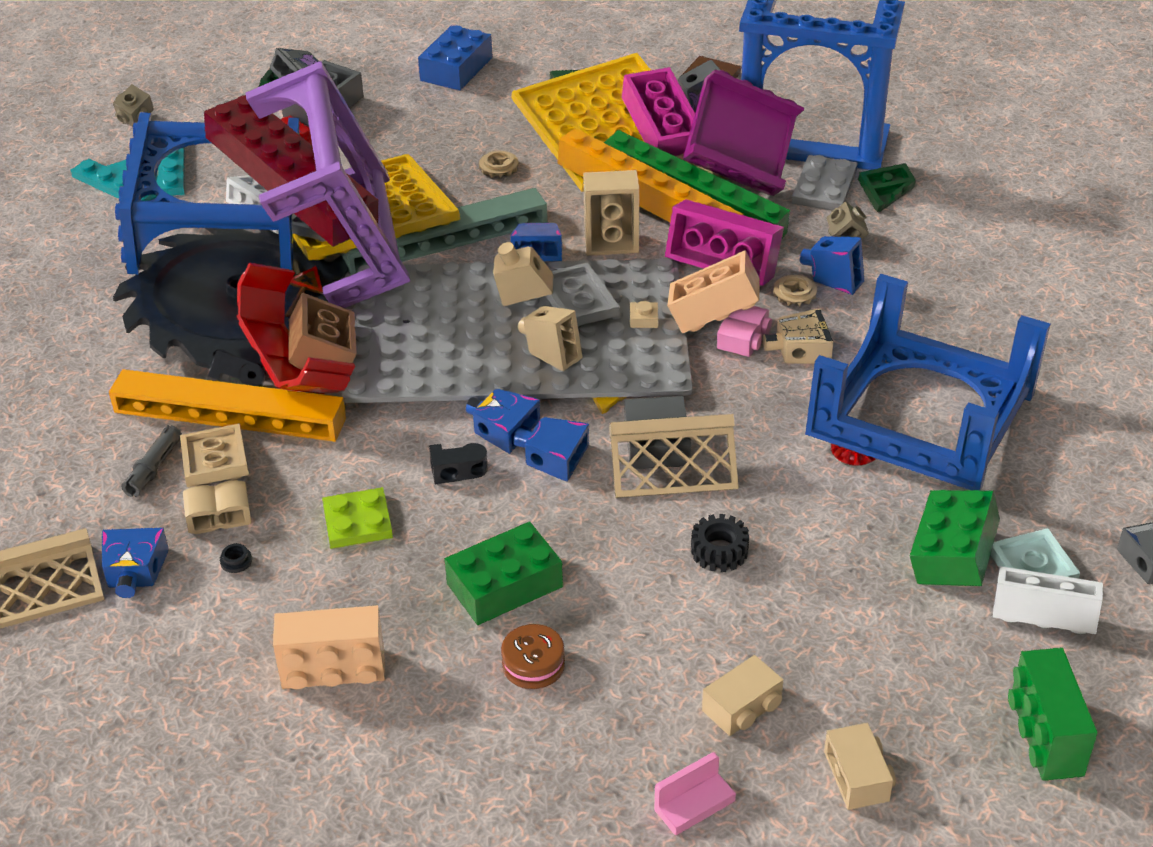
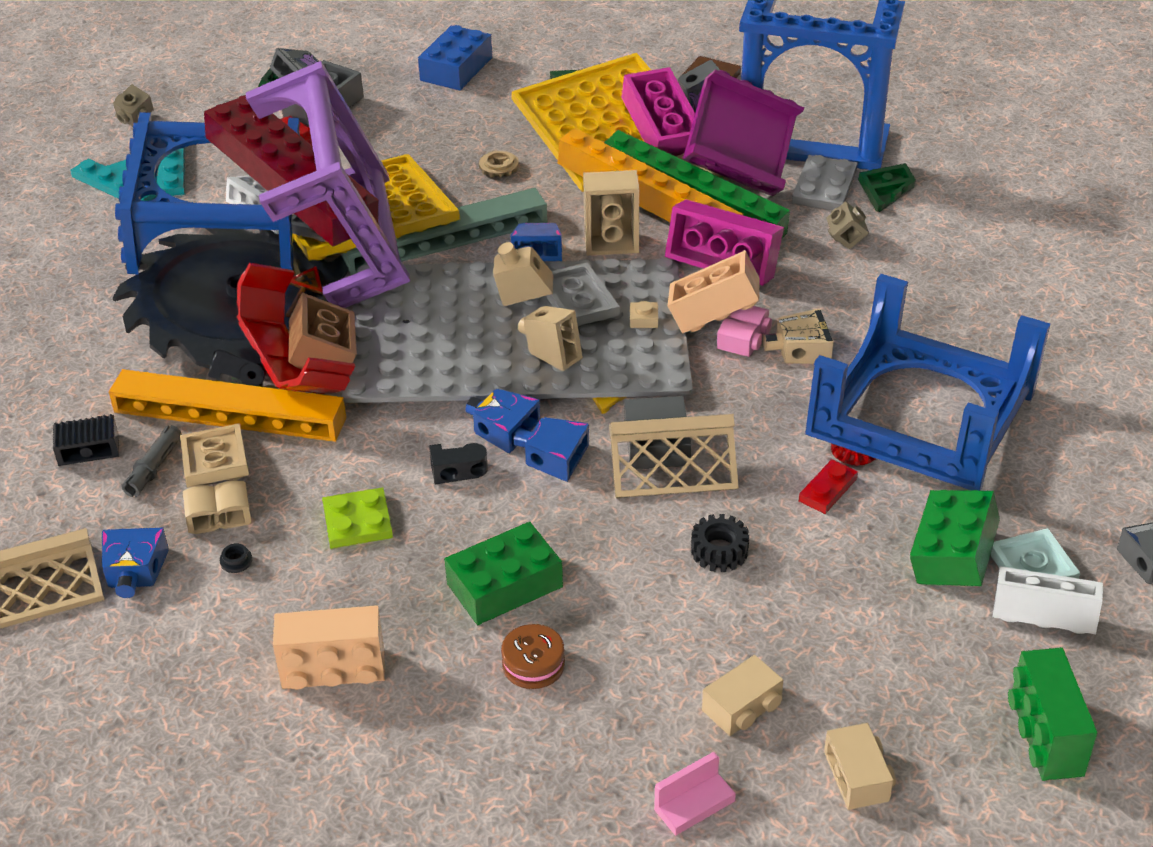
(85, 440): none -> black brick
(785, 288): tan gear -> none
(828, 486): none -> red plate
(836, 262): blue torso -> none

